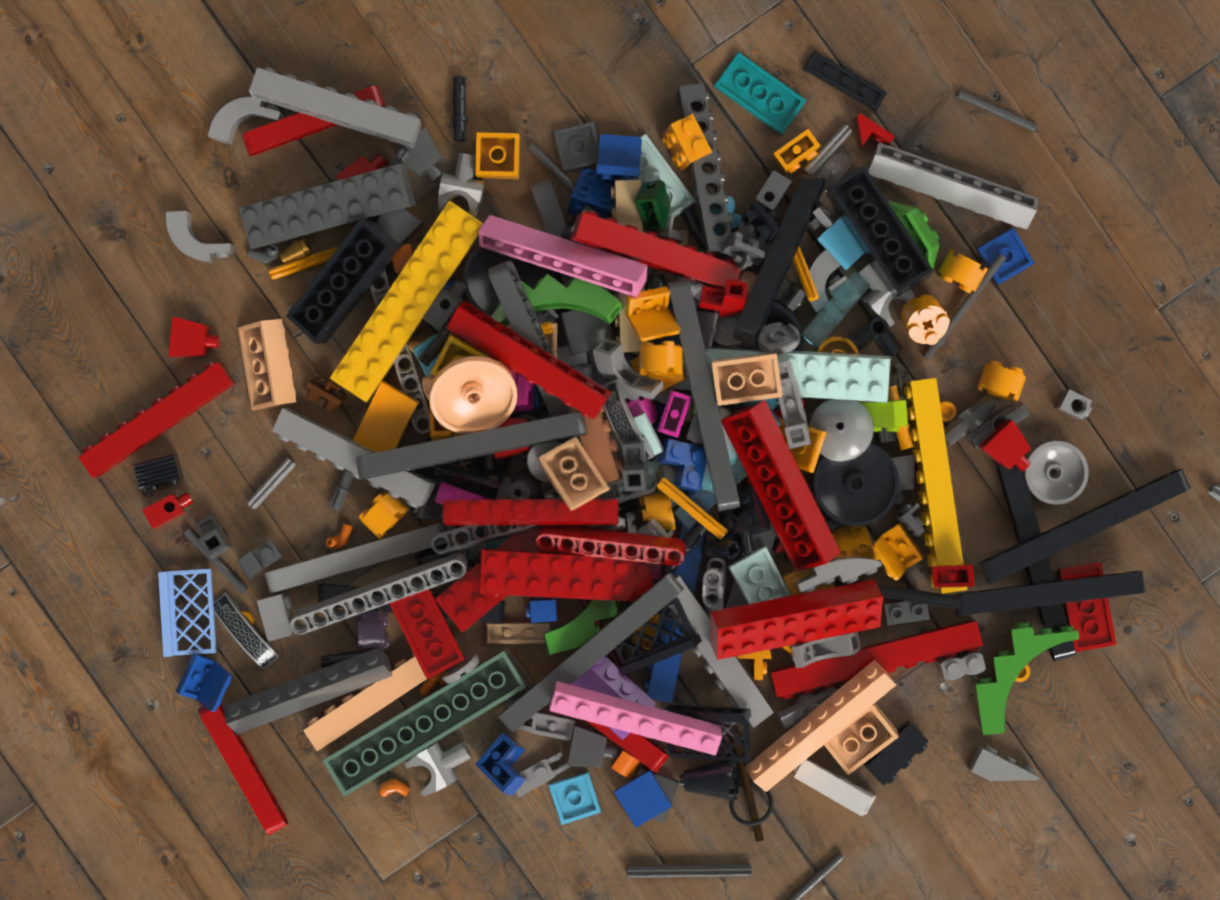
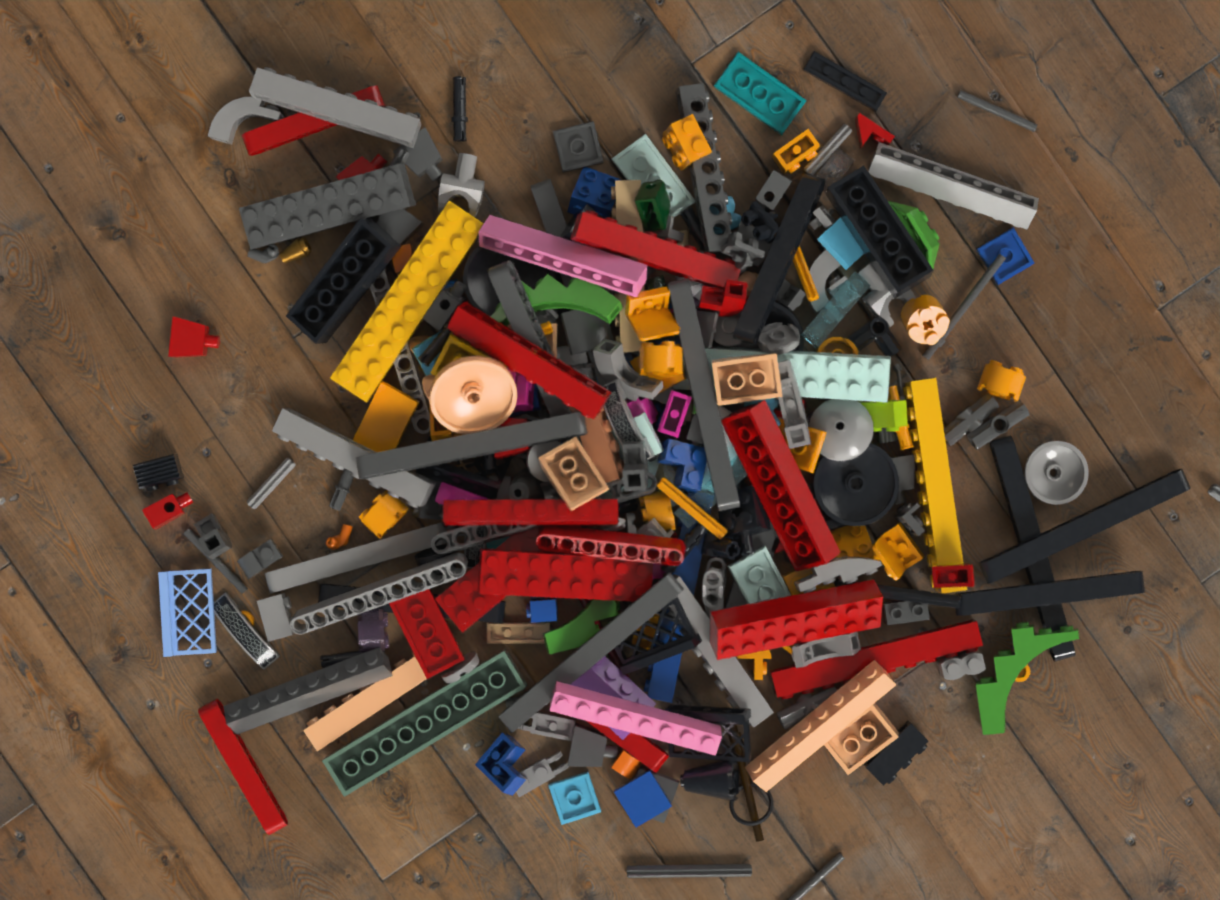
(157, 420): red brick -> none
(181, 233): light grey arch -> none
(204, 681): blue bracket -> none
(266, 364): light nougat slope -> none
(301, 264): light orange axle -> none
(327, 389): reddish brown hips -> none
(393, 786): orange arm -> none
(429, 683): orange arm -> none
(439, 764): light grey connector -> none
(497, 155): light orange brick -> none
(551, 167): dark grey bar -> none
(619, 157): blue bracket -> none
(835, 787): white slope -> none
(948, 411): light orange tile -> none
(962, 270): light orange brick -> none
(996, 768): light grey slope -> none
(1007, 446): red torso -> none
(1066, 400): light grey brick -> none
(1089, 616): red plate -> none

